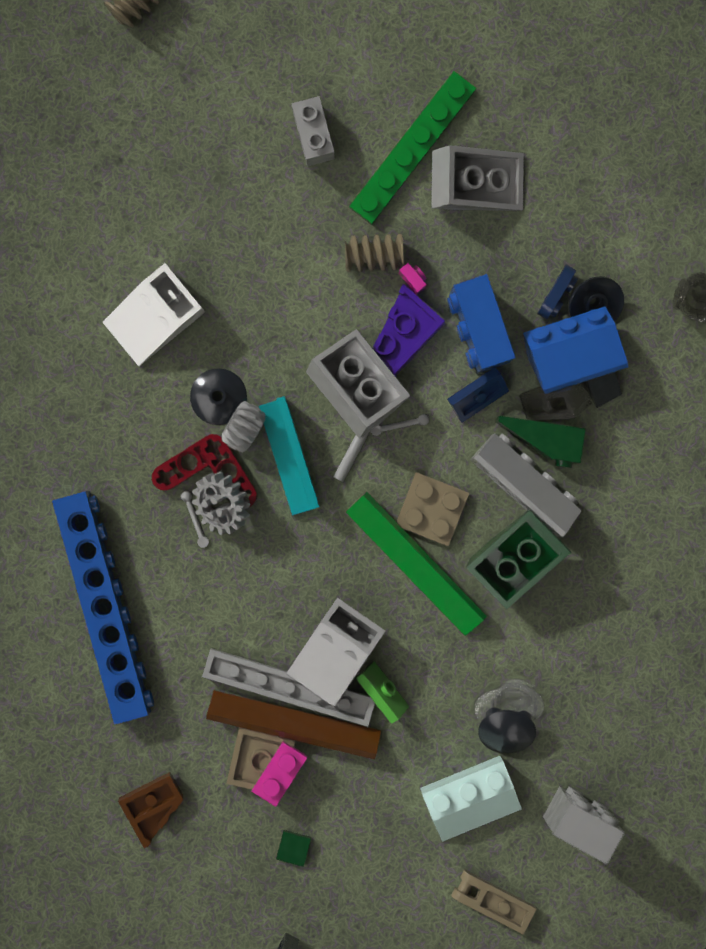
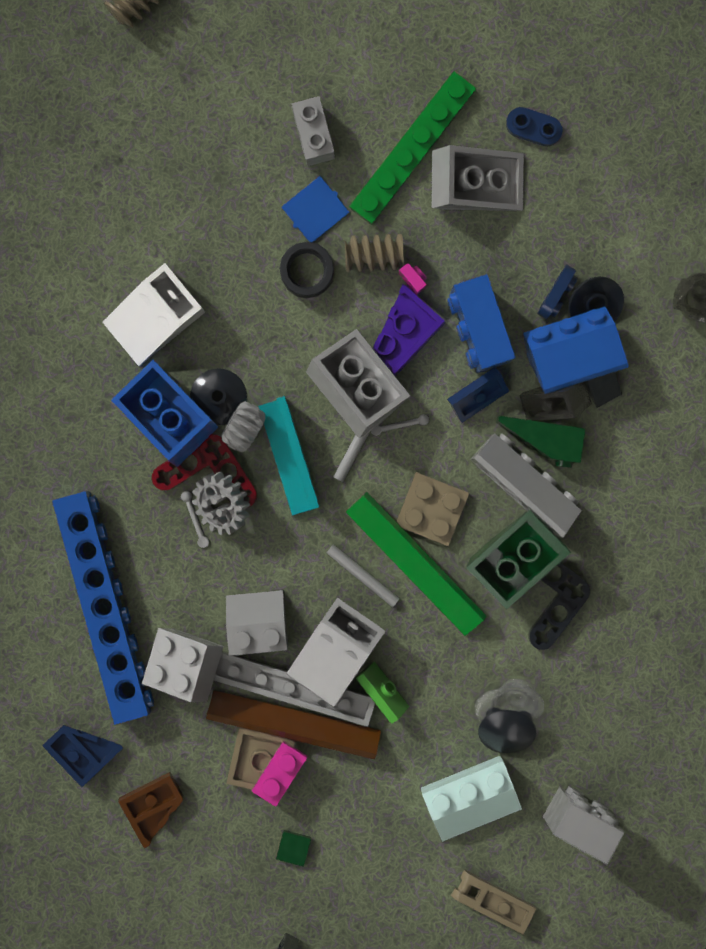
(80, 752): none -> dark blue wing
(164, 413): none -> blue brick
(182, 665): none -> light grey brick
(256, 623): none -> light grey slope
(304, 248): none -> black tyre
(315, 209): none -> blue piece
(362, 575): none -> light grey bar
(533, 129): none -> dark blue plate
(563, 599): none -> black beam

